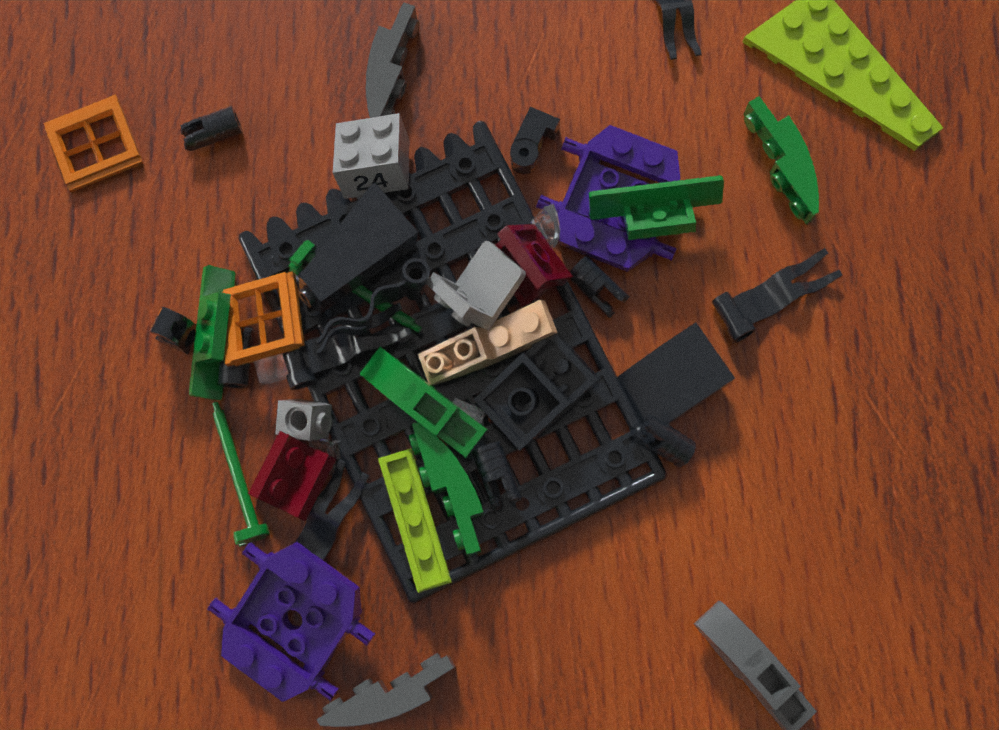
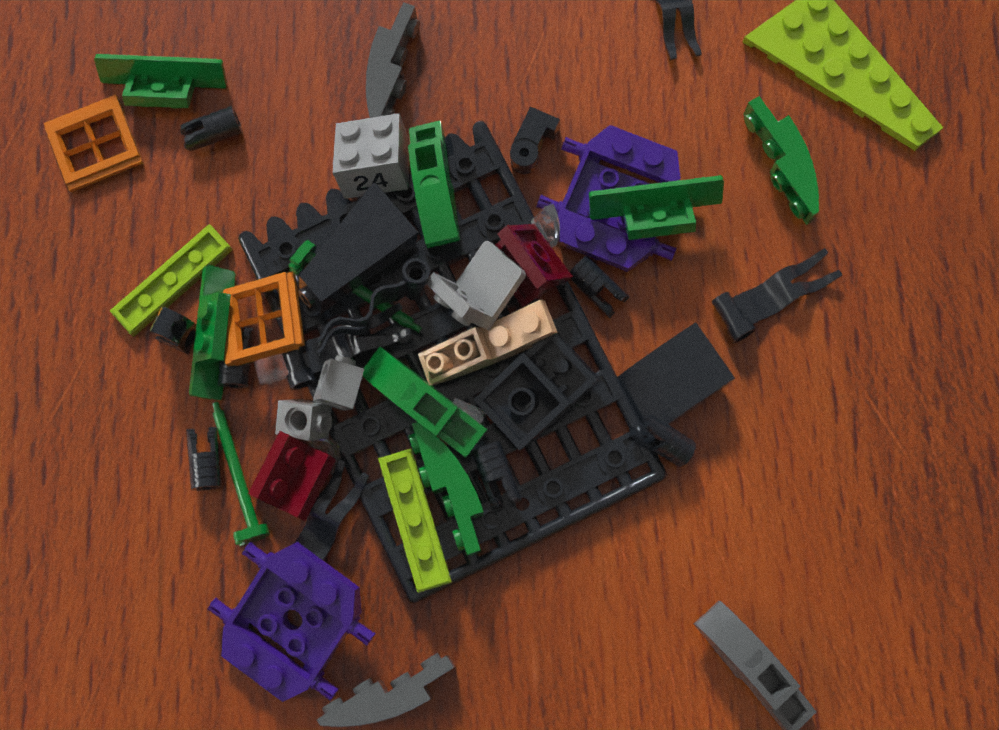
(158, 79): none -> green bracket
(170, 280): none -> lime tile
(204, 466): none -> black hinge
(339, 383): none -> light grey brick
(433, 184): none -> green slope

